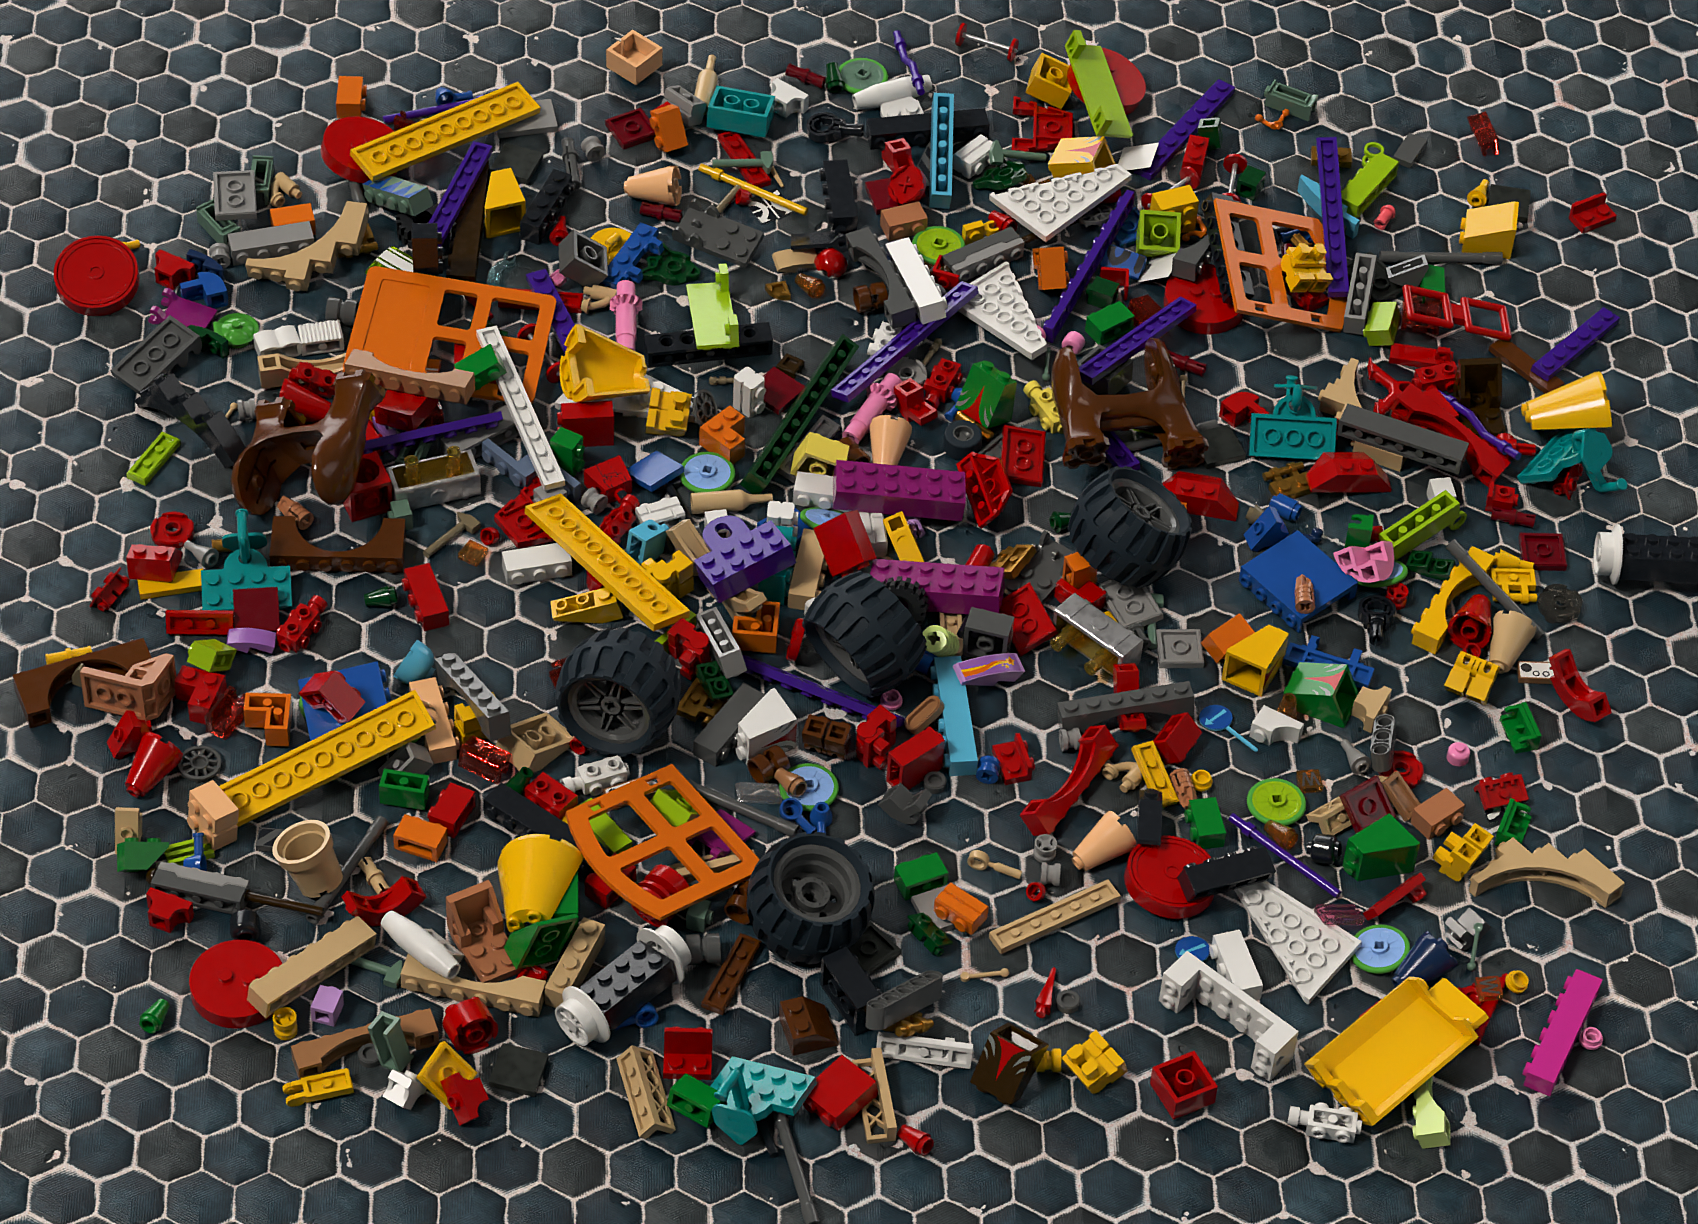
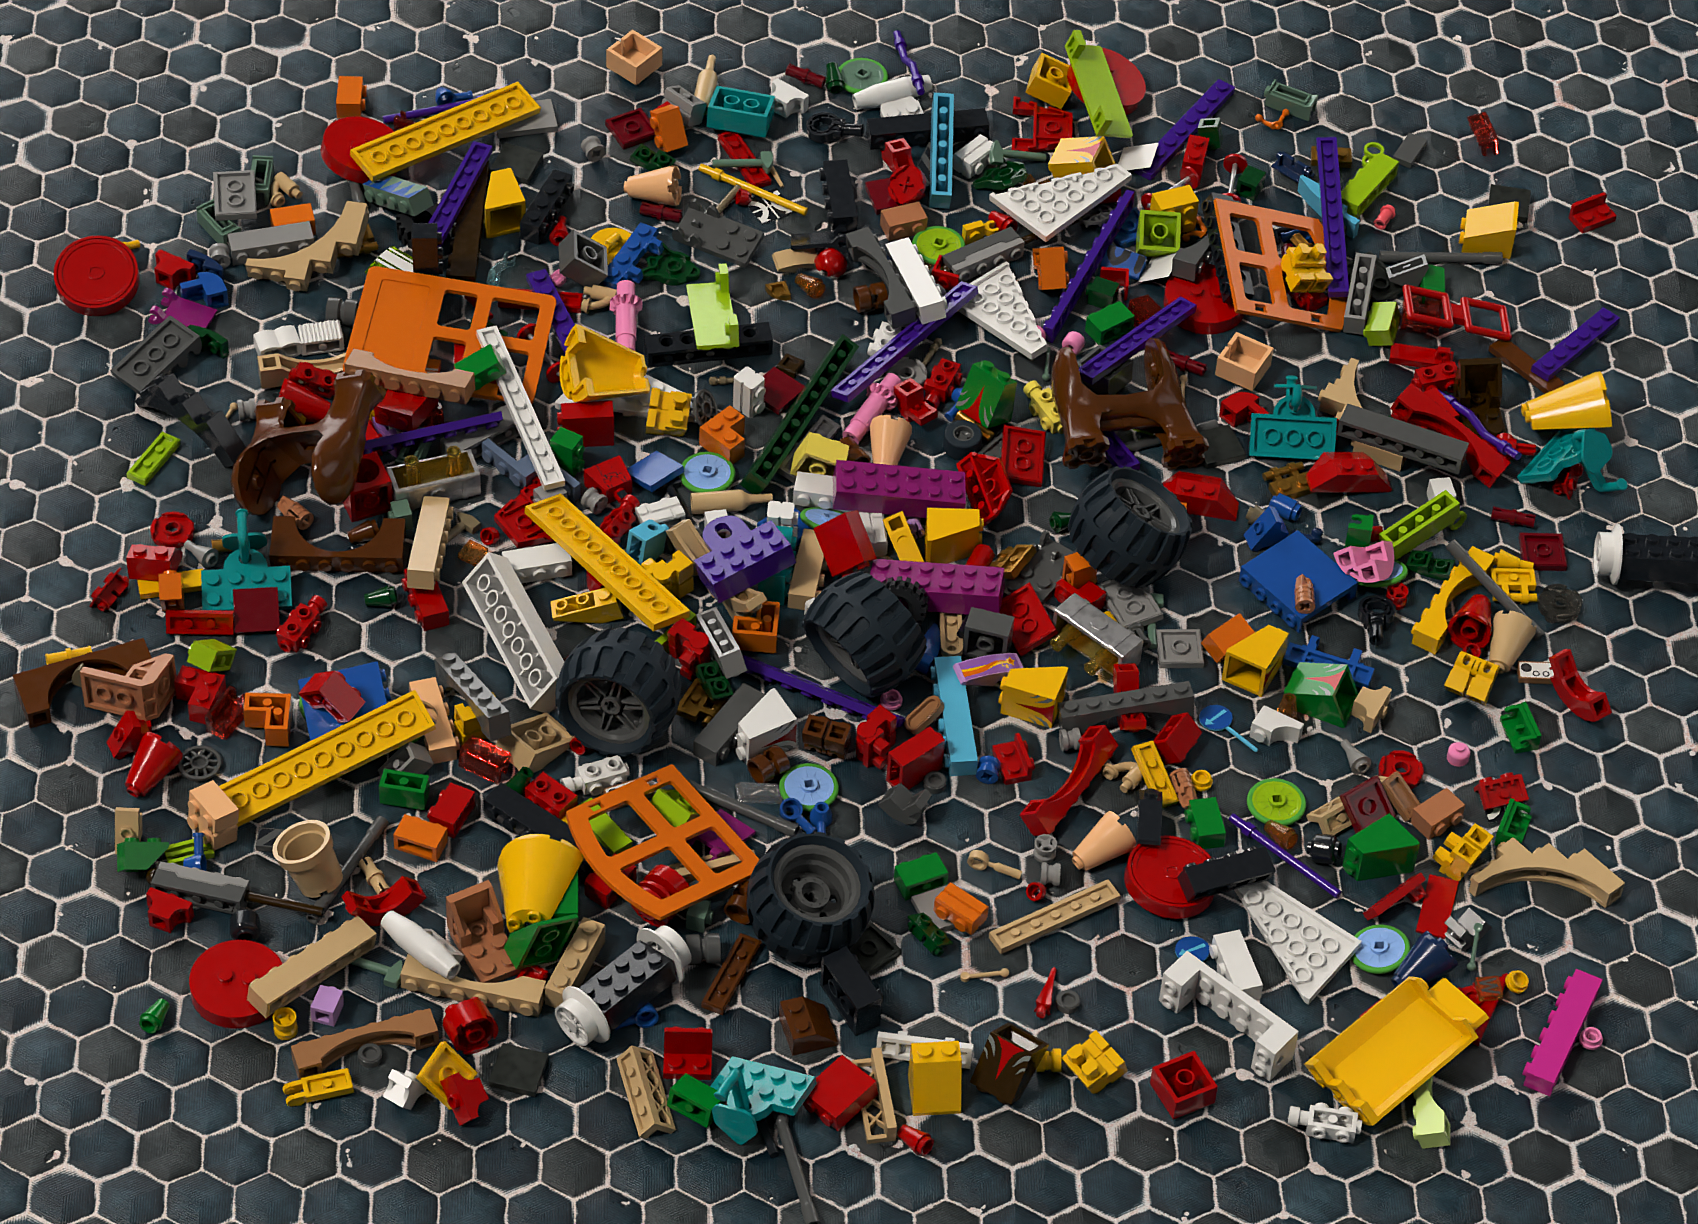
(171, 591): none -> orange brick
(237, 329): bright green piece -> none
(245, 638): medium lavender slope -> none
(363, 532): none -> reddish brown cone
(390, 1042): sand green window -> none
(416, 664): medium azure cylinder -> none
(429, 543): none -> tan brick
(516, 630): none -> white brick
(570, 158): dark grey pin -> none
(651, 160): none -> dark green slope
(792, 783): medium nougat cone -> none
(796, 640): red tile -> none
(904, 1000): dark grey beam -> none
(910, 1025): pearl gold plate -> none
(935, 1078): none -> yellow slope
(941, 641): yellowish green piece -> none
(951, 534): none -> yellow slope
(1012, 49): axle -> none
(1033, 693): none -> yellow slope
(1244, 361): none -> light nougat piece
(1291, 169): none -> dark blue hinge
(1309, 781): clear orange tile -> none
(1339, 914): clear pink tile -> none
(1383, 743): dark grey beam -> none
(1393, 386): red piece -> none
(1437, 905): none -> red piece
(1478, 196): yellow cone -> none
(1501, 497): red brick -> none

